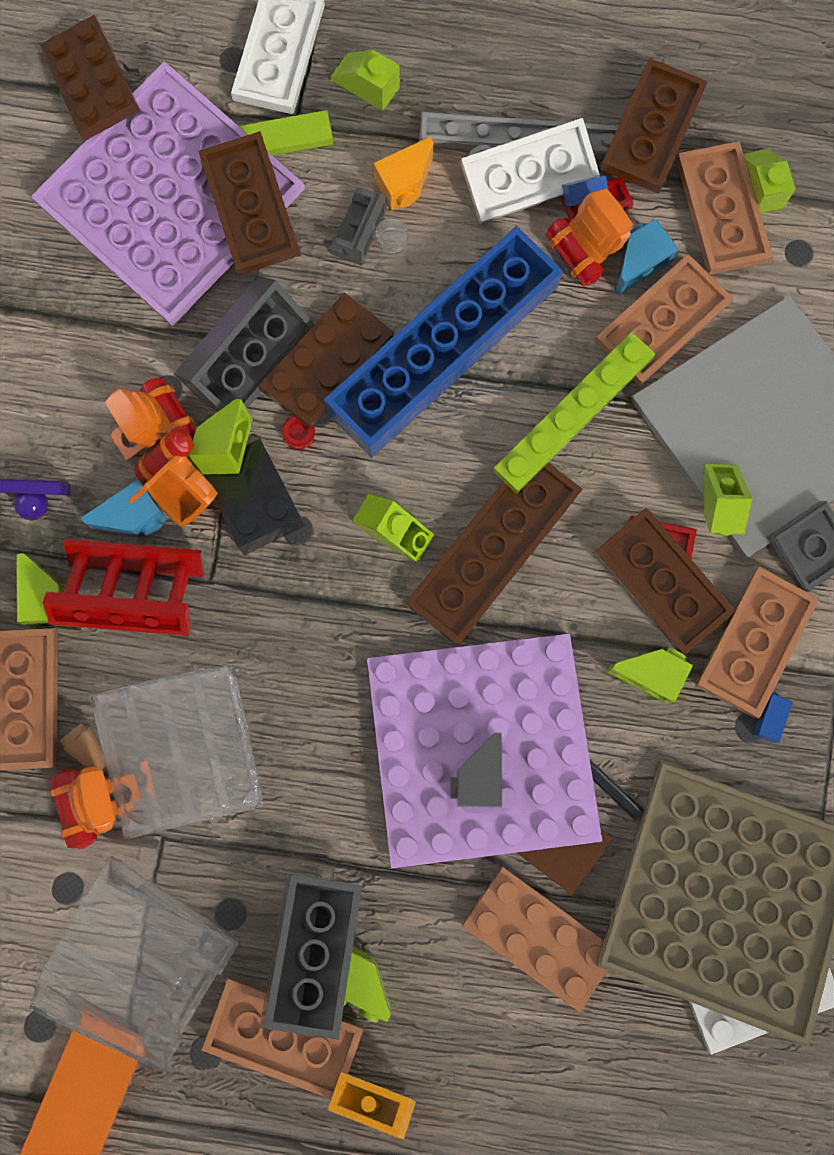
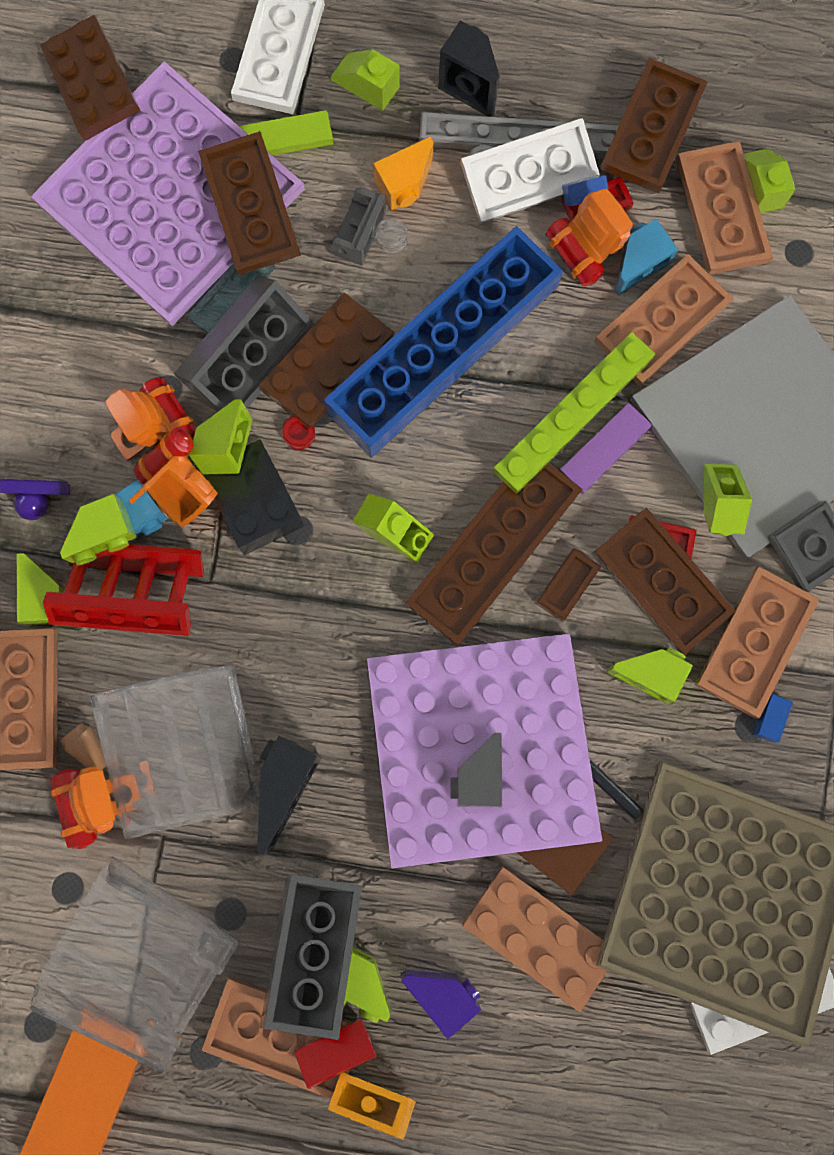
(98, 528): none -> lime slope
(222, 296): none -> clear light blue tile
(282, 783): none -> black slope
(332, 1057): none -> red tile
(443, 998): none -> dark purple slope
(469, 69): none -> black slope
(568, 585): none -> reddish brown tile
(606, 447): none -> medium lavender tile

